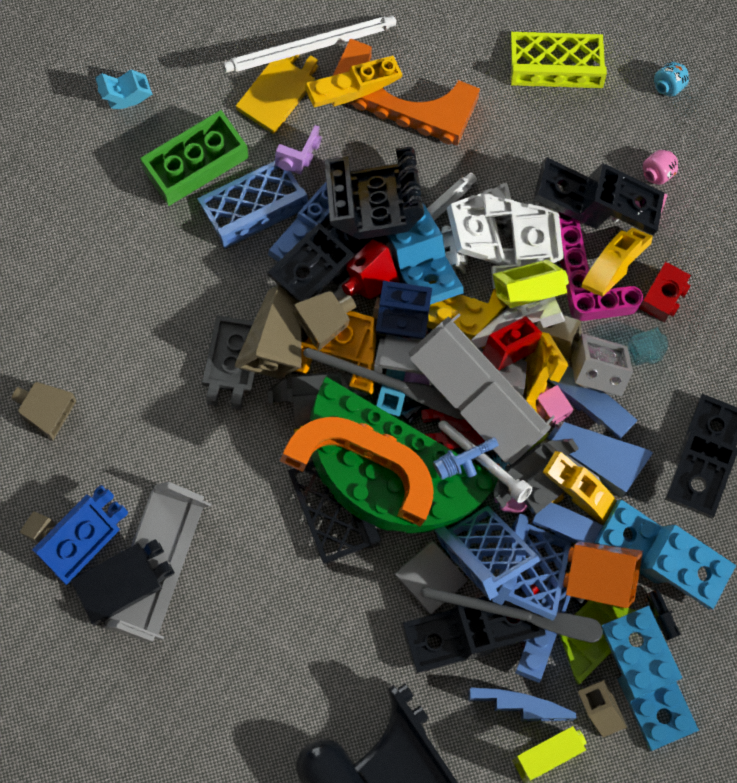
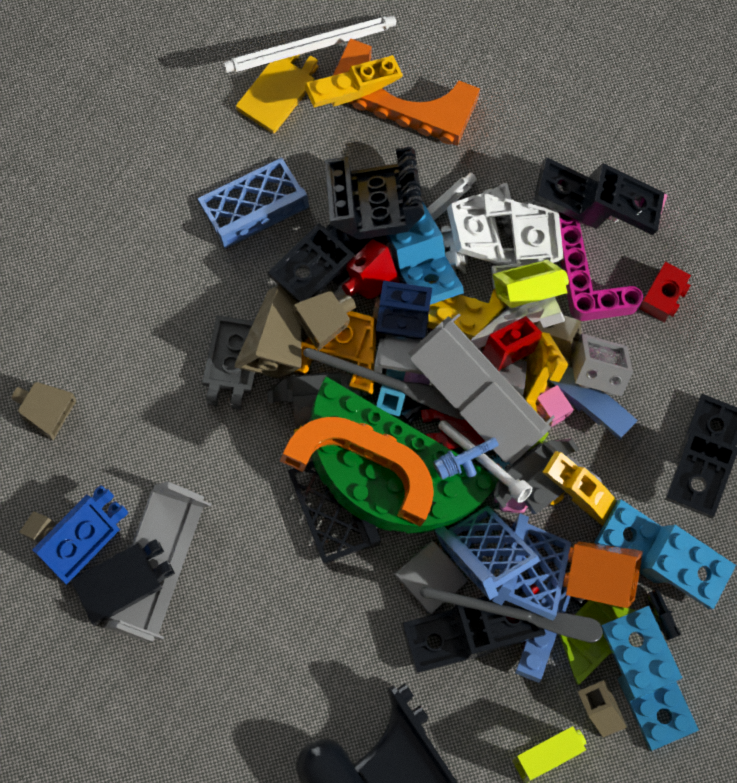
(124, 91): medium azure brick -> none
(194, 157): bright green brick -> none
(295, 160): lavender bracket -> none
(313, 212): medium blue slope -> none
(531, 707): medium blue slope -> none
(558, 73): neon yellow fence -> none
(568, 524): medium blue slope -> none
(608, 458): medium blue slope -> none
(615, 259): yellow slope -> none
(648, 347): clear light blue brick -> none
(660, 167): bright pink head -> none
(671, 79): medium azure head -> none

